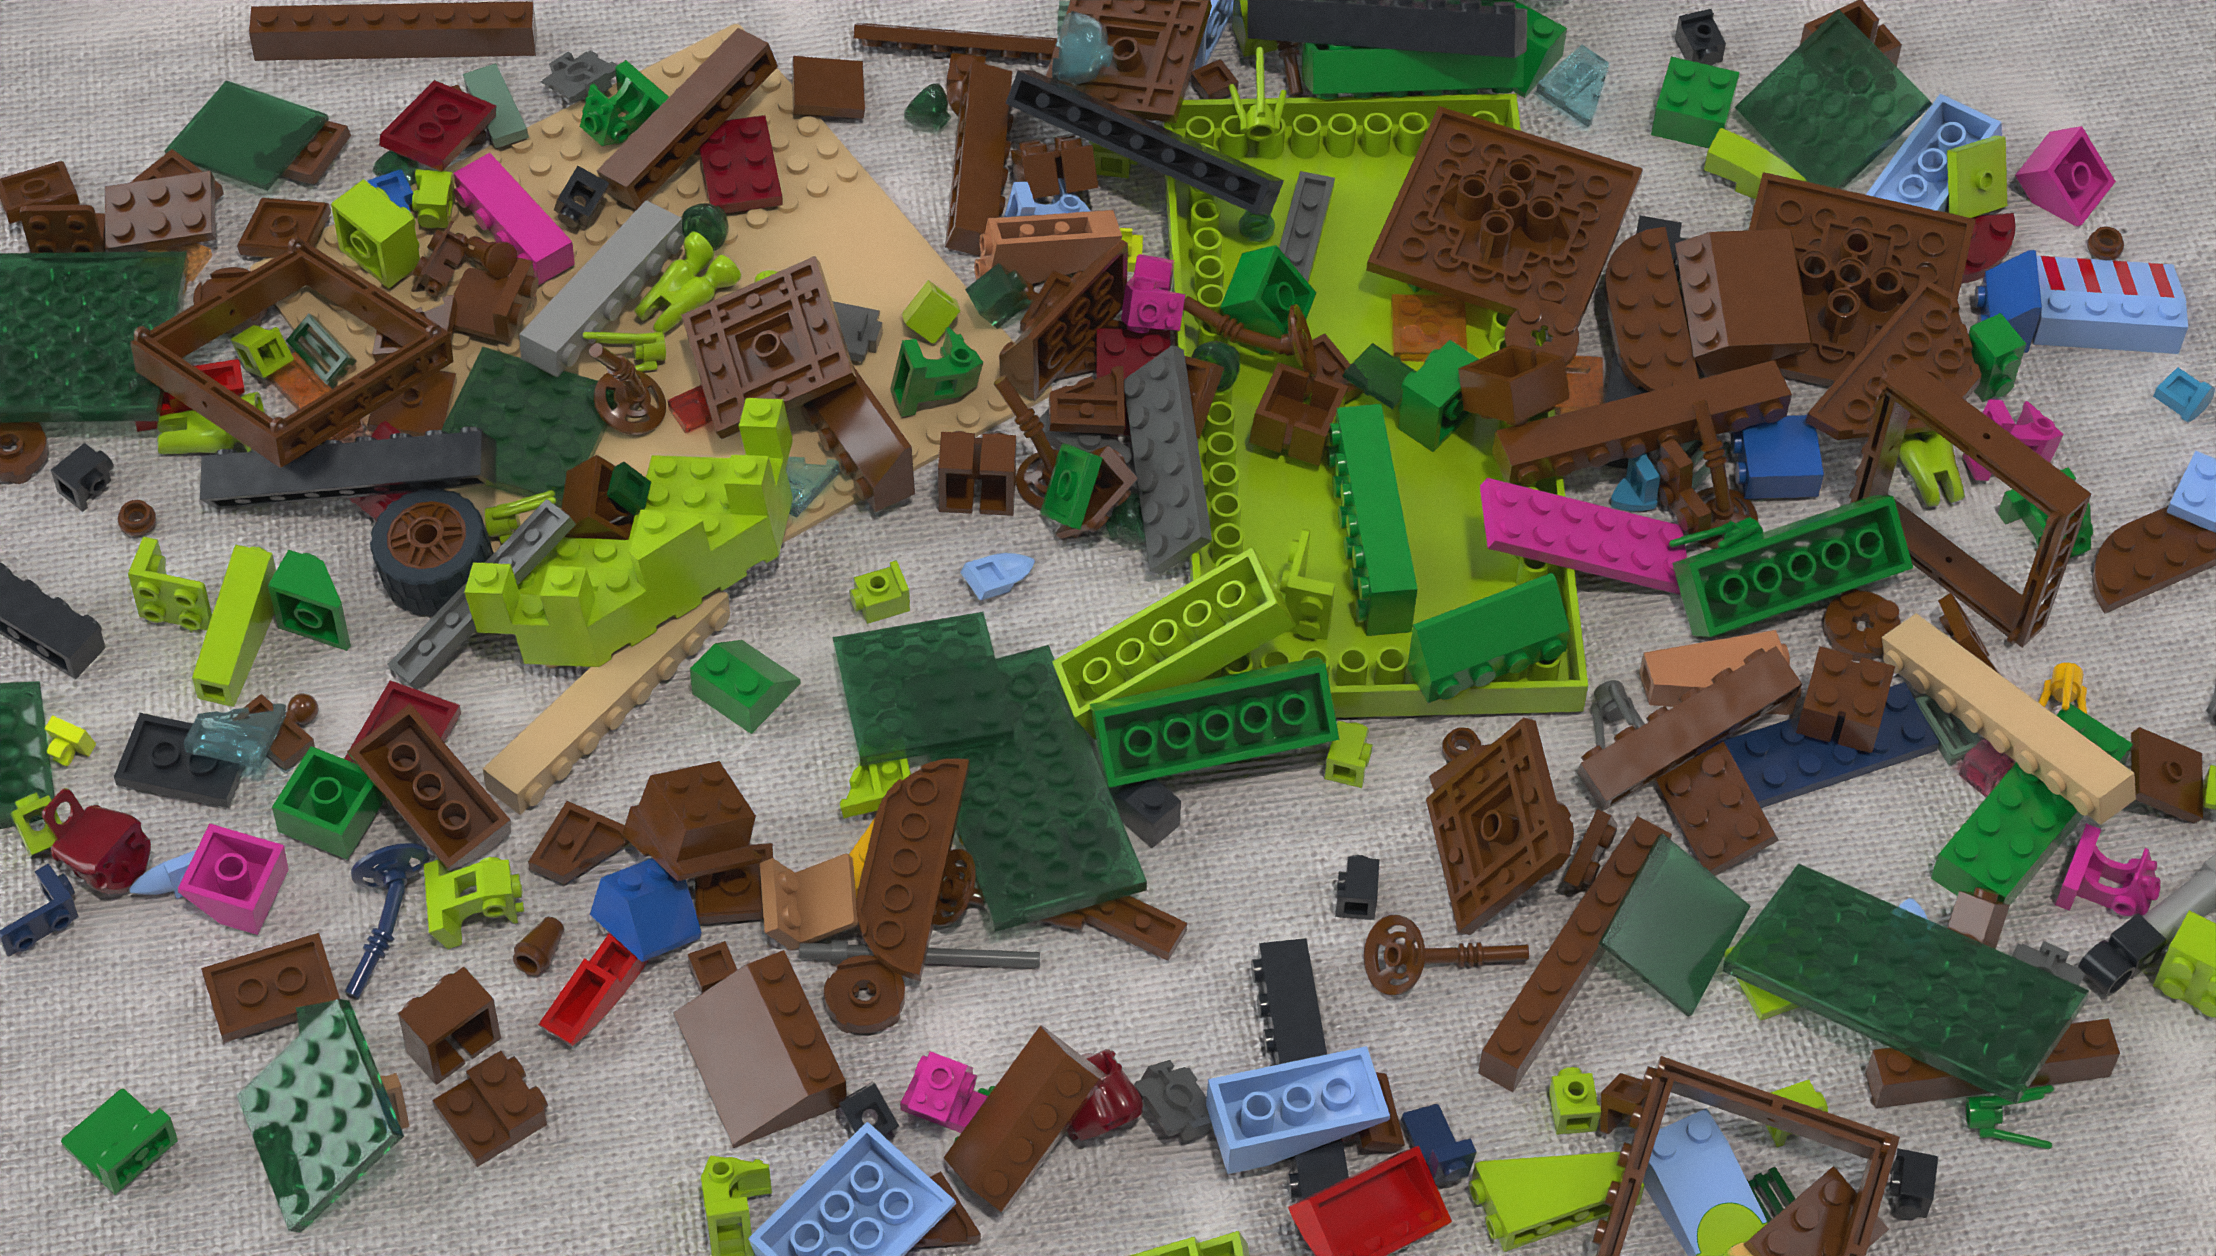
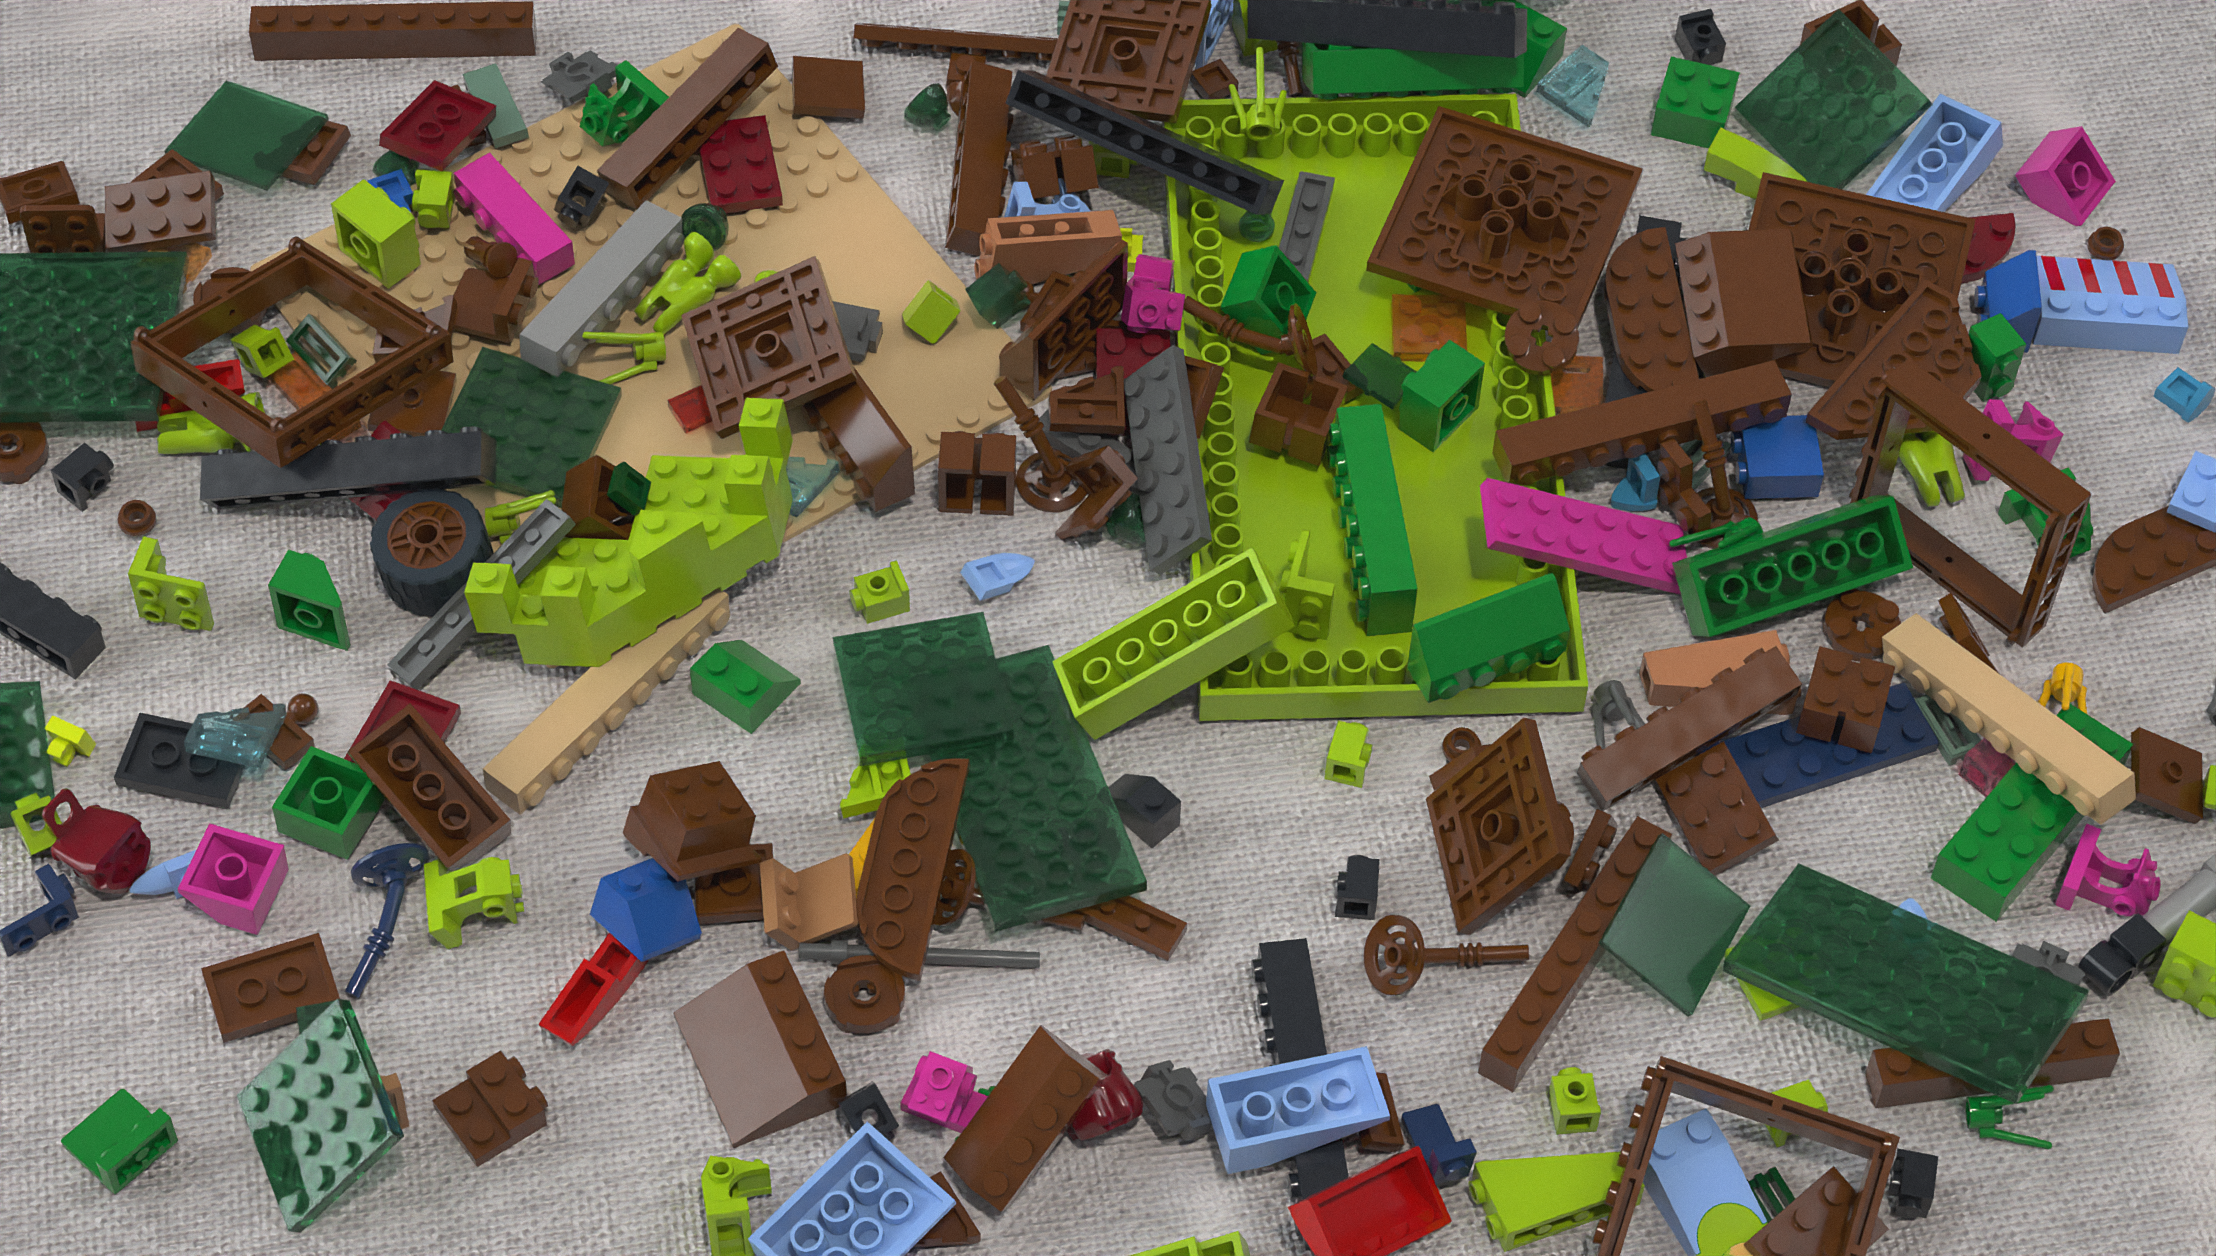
(236, 626): lime slope -> none
(278, 222): reddish brown tile -> none
(432, 272): reddish brown hinge -> none
(453, 1008): reddish brown piece -> none
(538, 947): reddish brown cone -> none
(576, 843): reddish brown wing -> none
(627, 397): reddish brown dish -> none
(711, 965): reddish brown plate -> none
(927, 380): green tile -> none
(1071, 486): green tile -> none
(1081, 49): clear light blue cylinder -> none
(1214, 721): green brick -> none
(1222, 355): clear green brick -> none
(1514, 384): reddish brown piece -> none
(1619, 1101): reddish brown panel -> none
(1977, 177): lime plate -> none
(1979, 916): brick -> none

